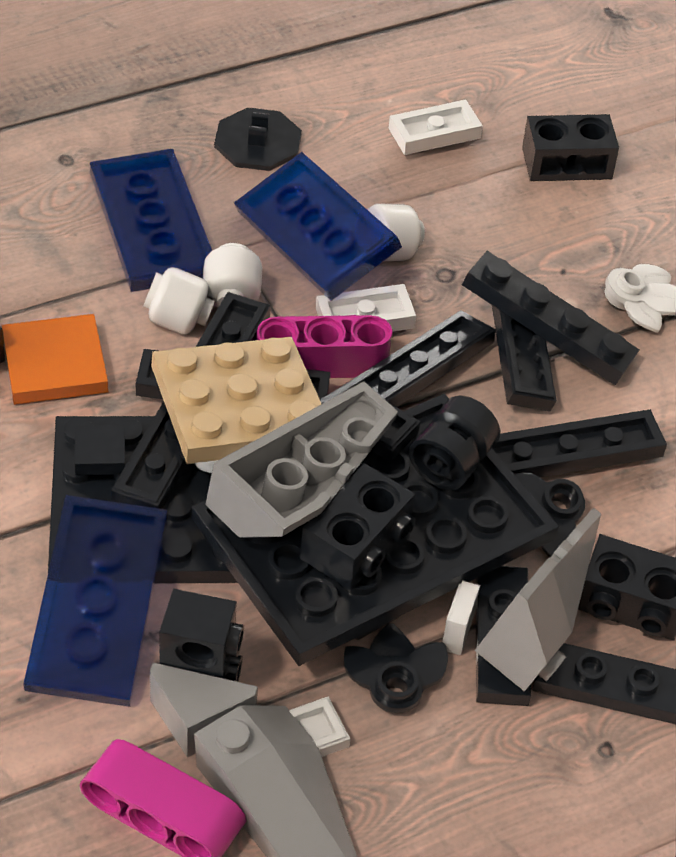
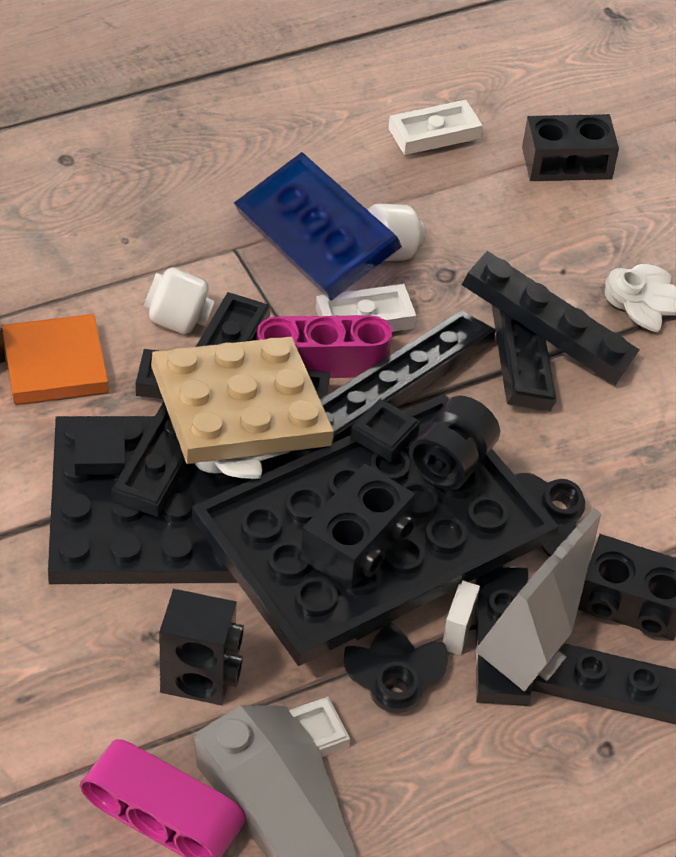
(96, 601): clear blue tile -> none
(150, 216): clear blue tile -> none
(194, 700): light grey slope -> none
(232, 270): white head -> none
(258, 139): black piece -> none
(299, 466): light grey wedge -> none
(582, 444): black plate -> none

